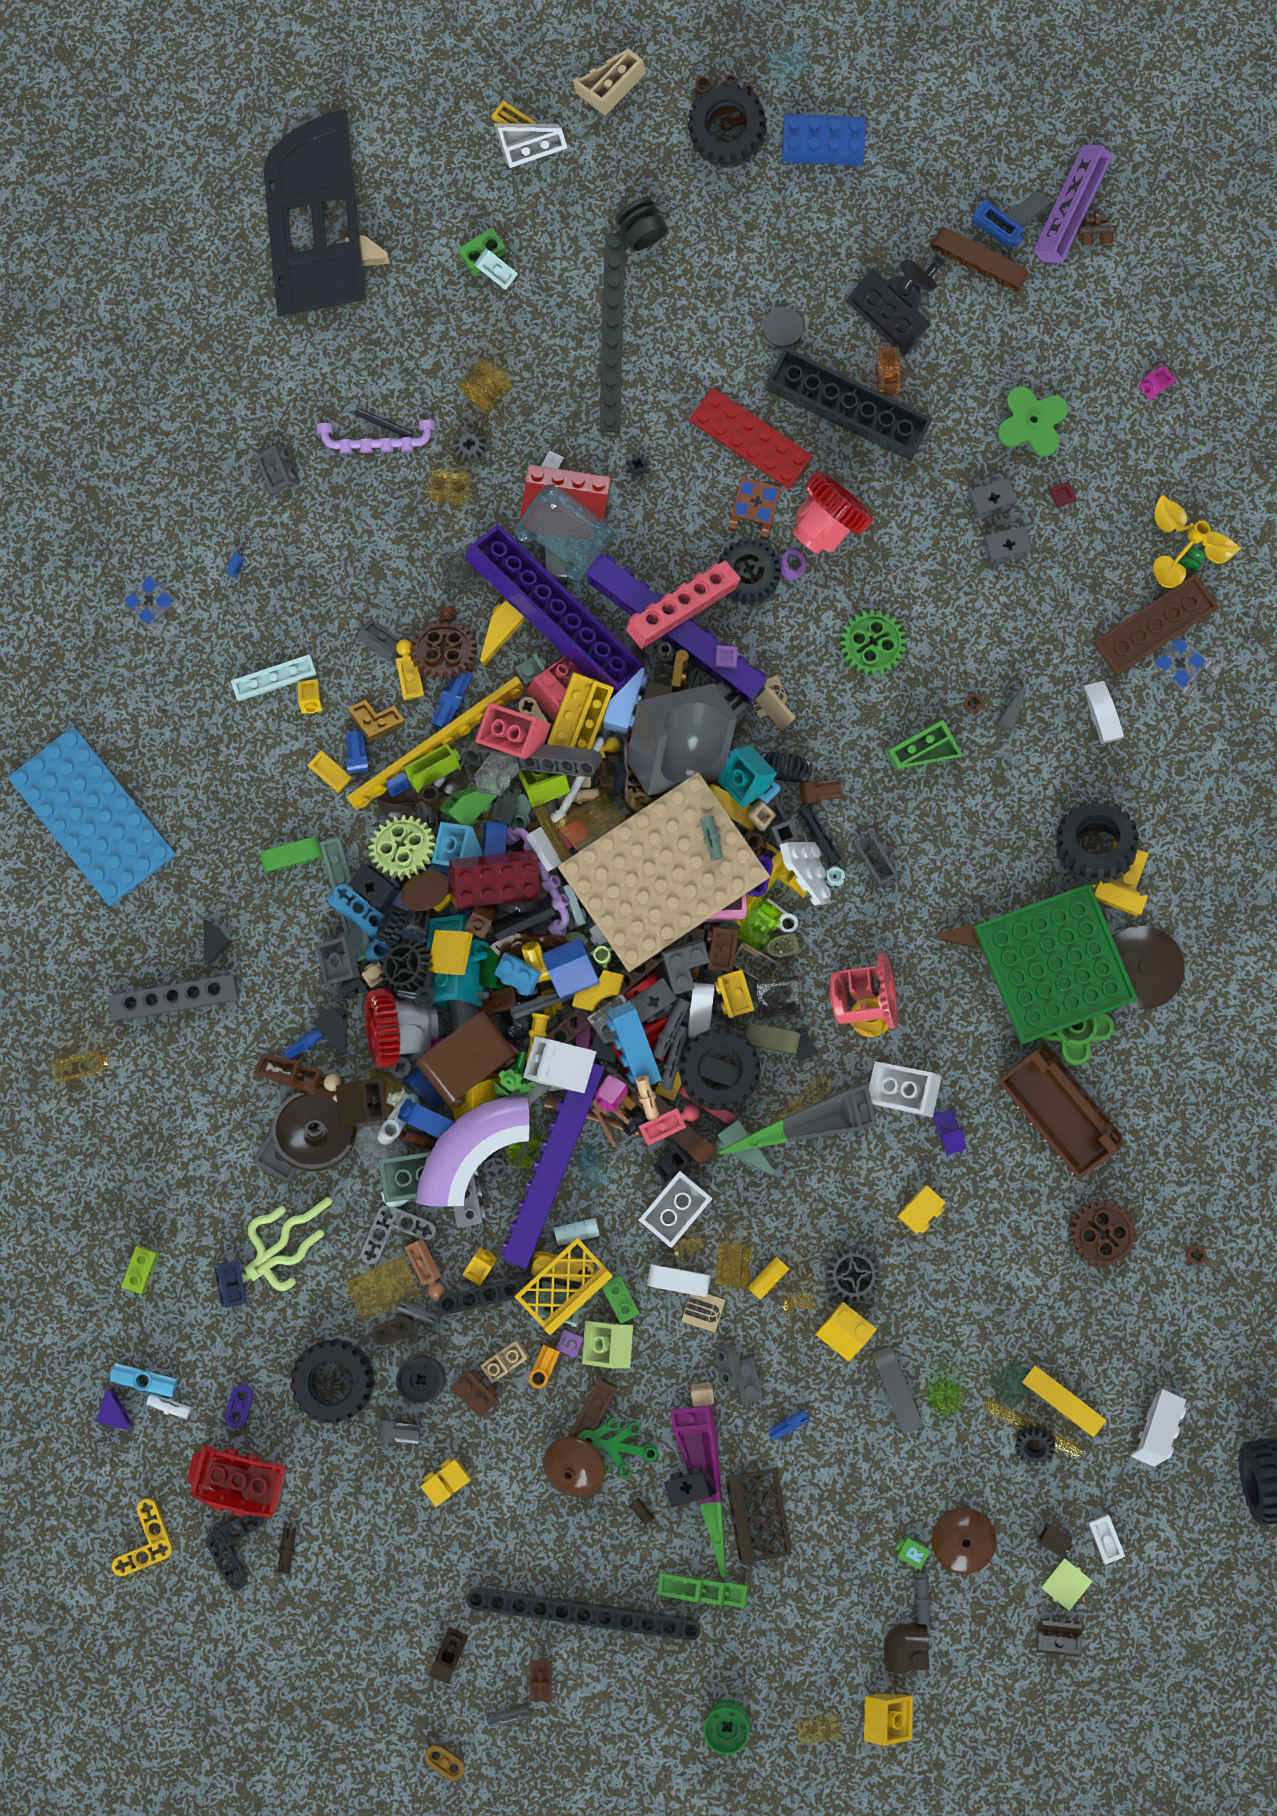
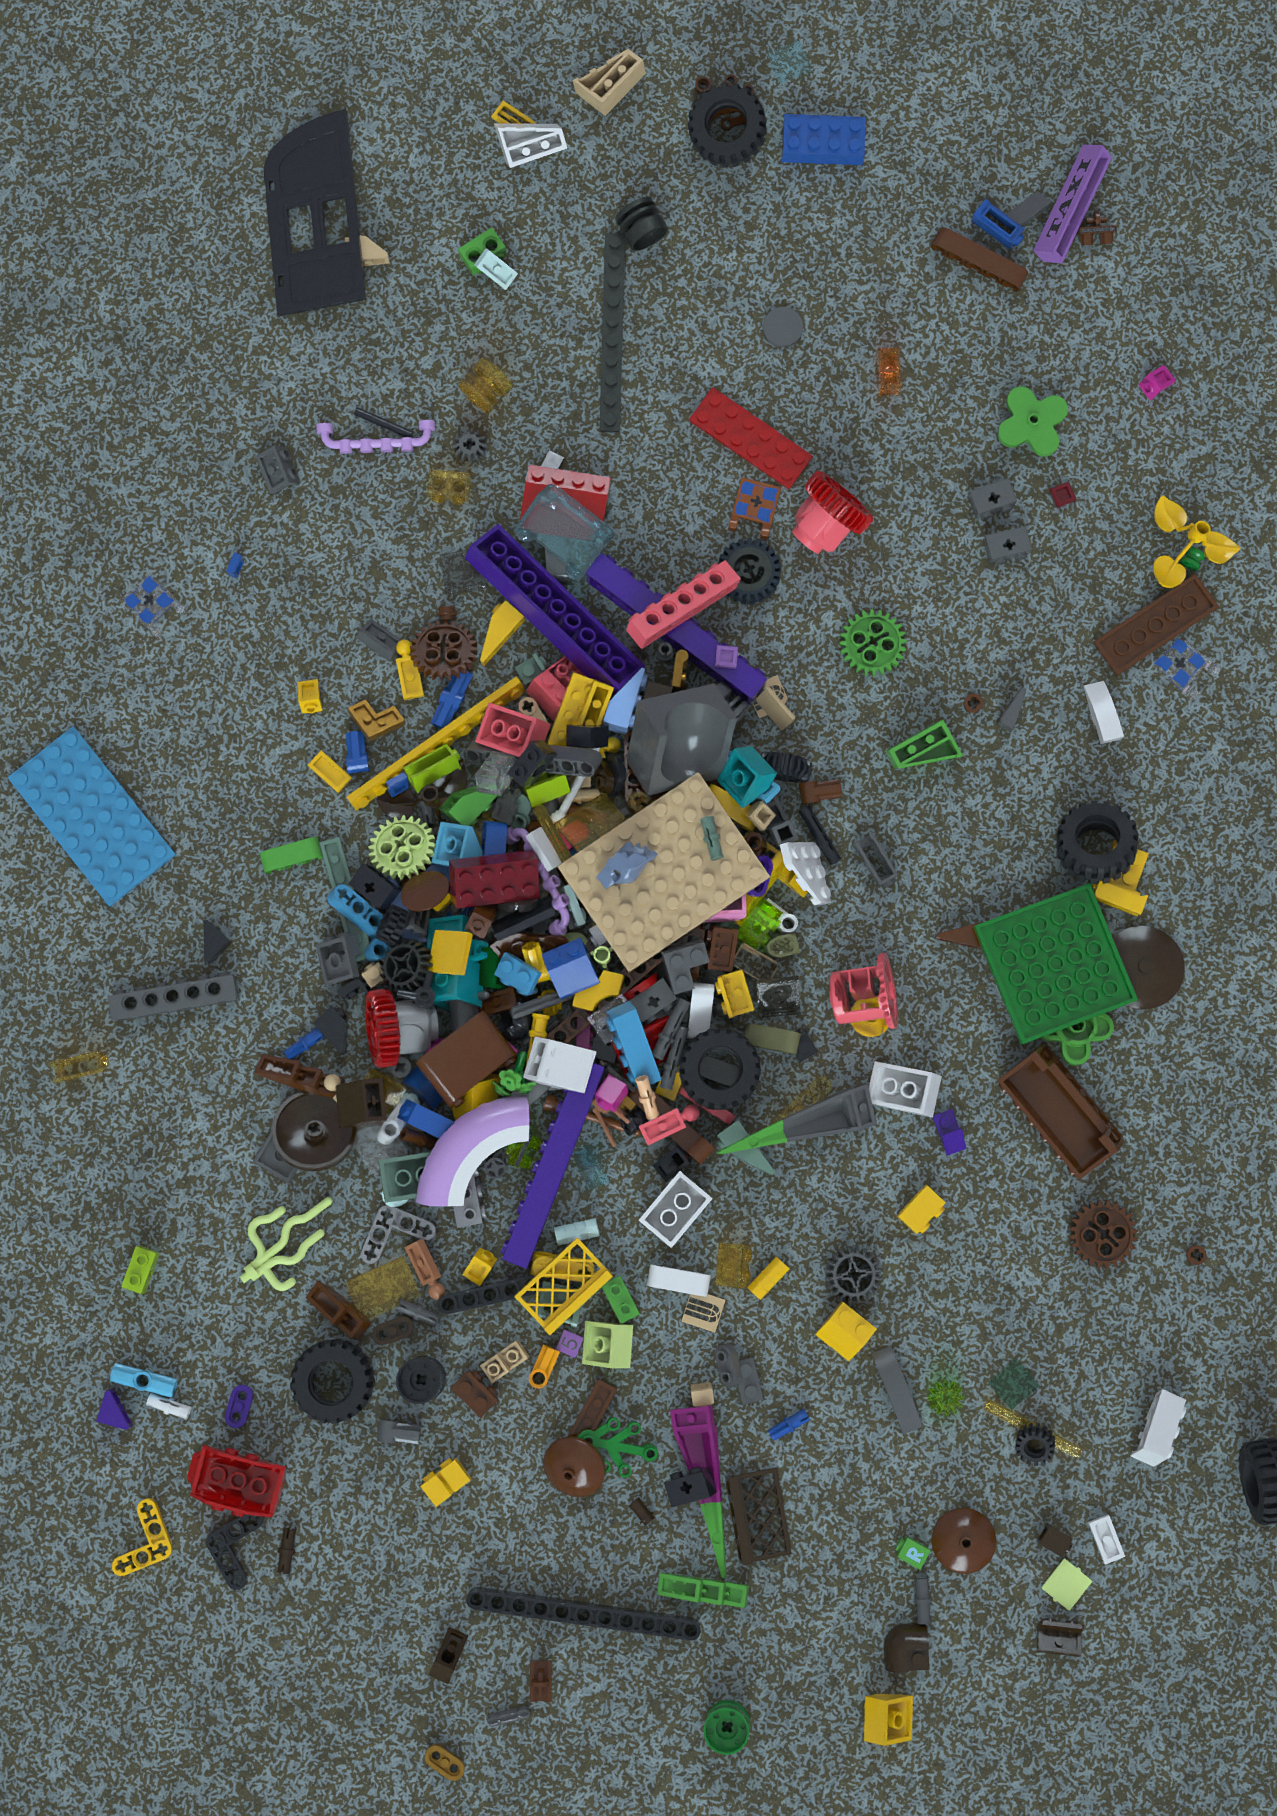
(230, 1283): dark blue brick -> none
(273, 678): light aqua plate -> none
(338, 1310): none -> reddish brown slope
(532, 763): none -> black brick
(587, 736): none -> black slope
(629, 862): none -> sand blue piece
(641, 470): black gear -> none
(691, 1244): clear yellow bracket -> none
(789, 573): medium lavender piece -> none
(802, 1300): clear yellow bracket -> none
(818, 1729): clear yellow tile -> none
(834, 881): light aqua plate -> none
(848, 403): black brick -> none
(891, 308): black plate -> none
(1064, 1401): yellow slope -> none

